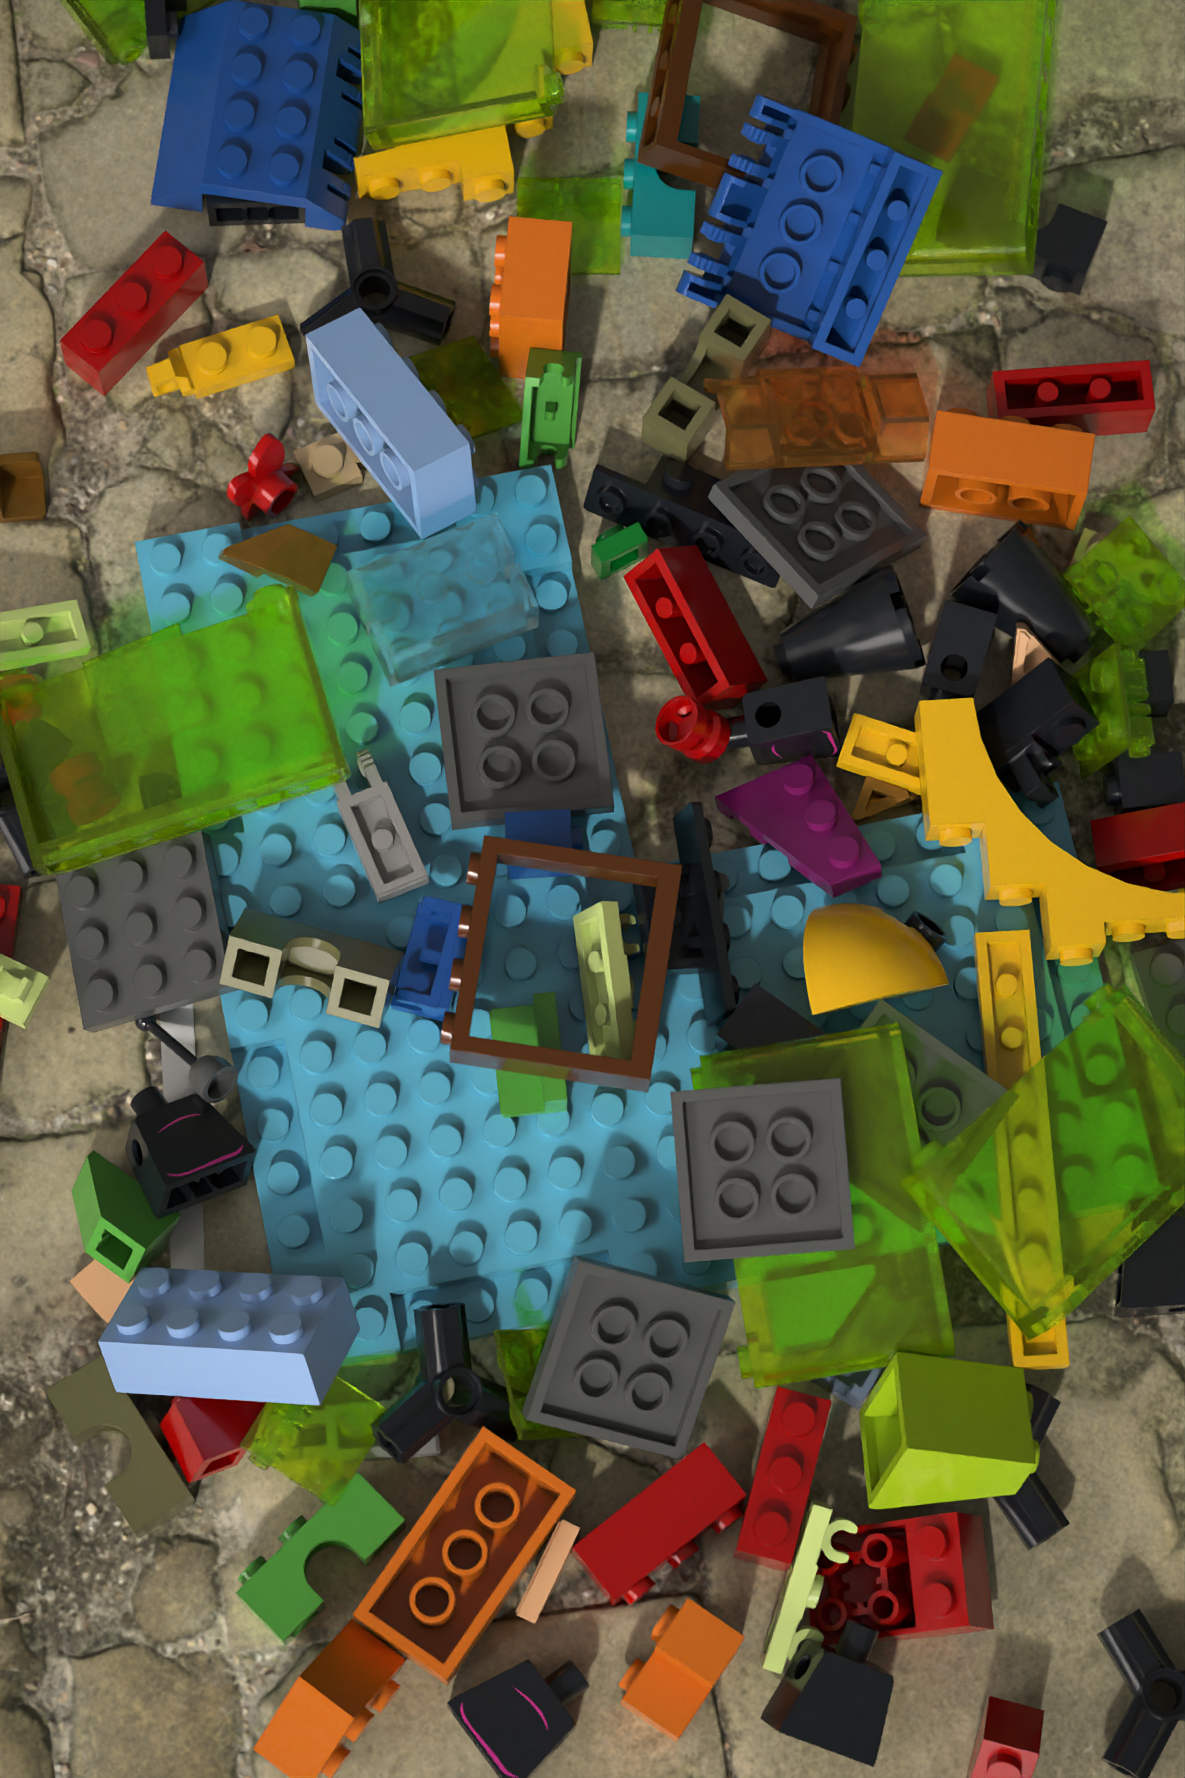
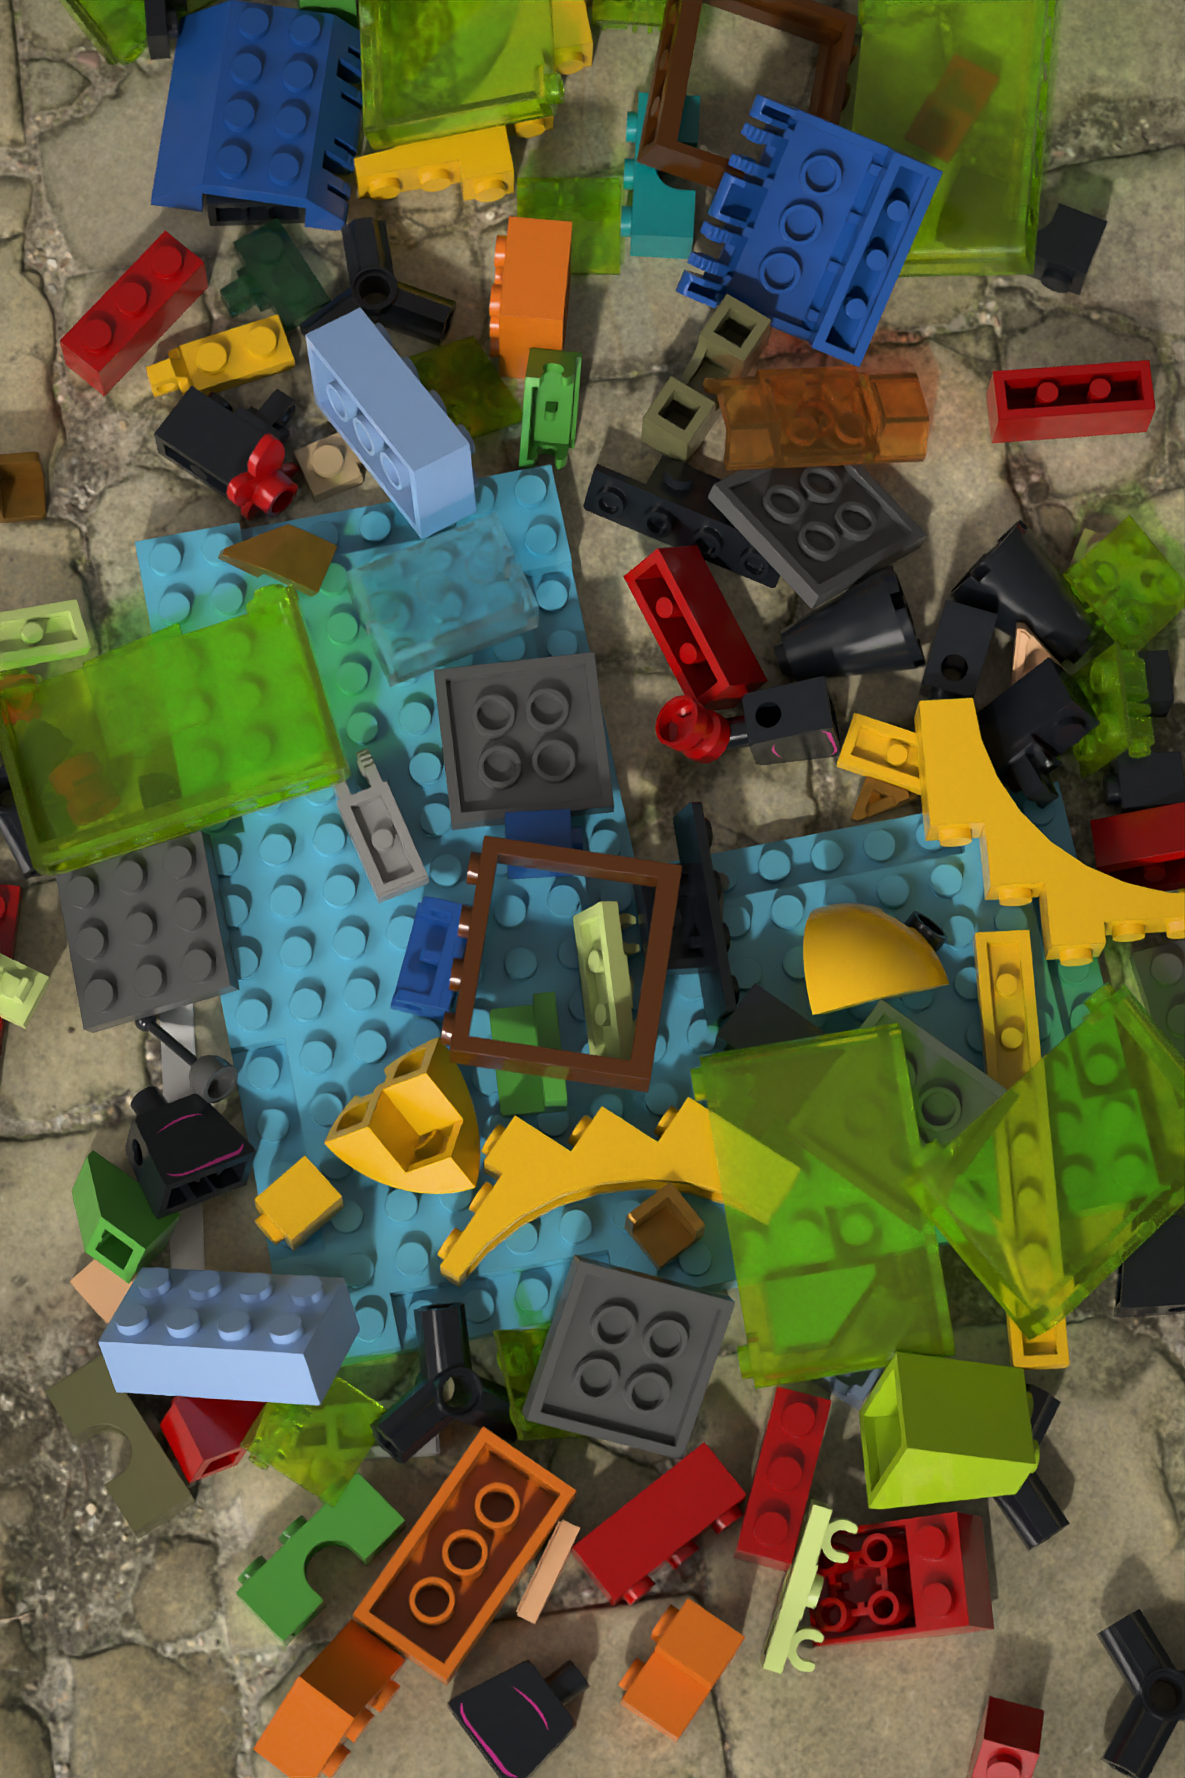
(214, 442): none -> black hinge
(273, 278): none -> clear green hinge
(278, 952): olive arch -> none
(297, 1204): none -> yellow brick
(414, 1127): none -> yellow brick
(607, 1157): none -> yellow arch
(618, 549): green plate -> none
(664, 1226): none -> pearl gold panel
(762, 1170): dark grey plate -> none
(806, 823): magenta wing -> none
(835, 1696): black torso -> none
(1007, 469): orange brick -> none

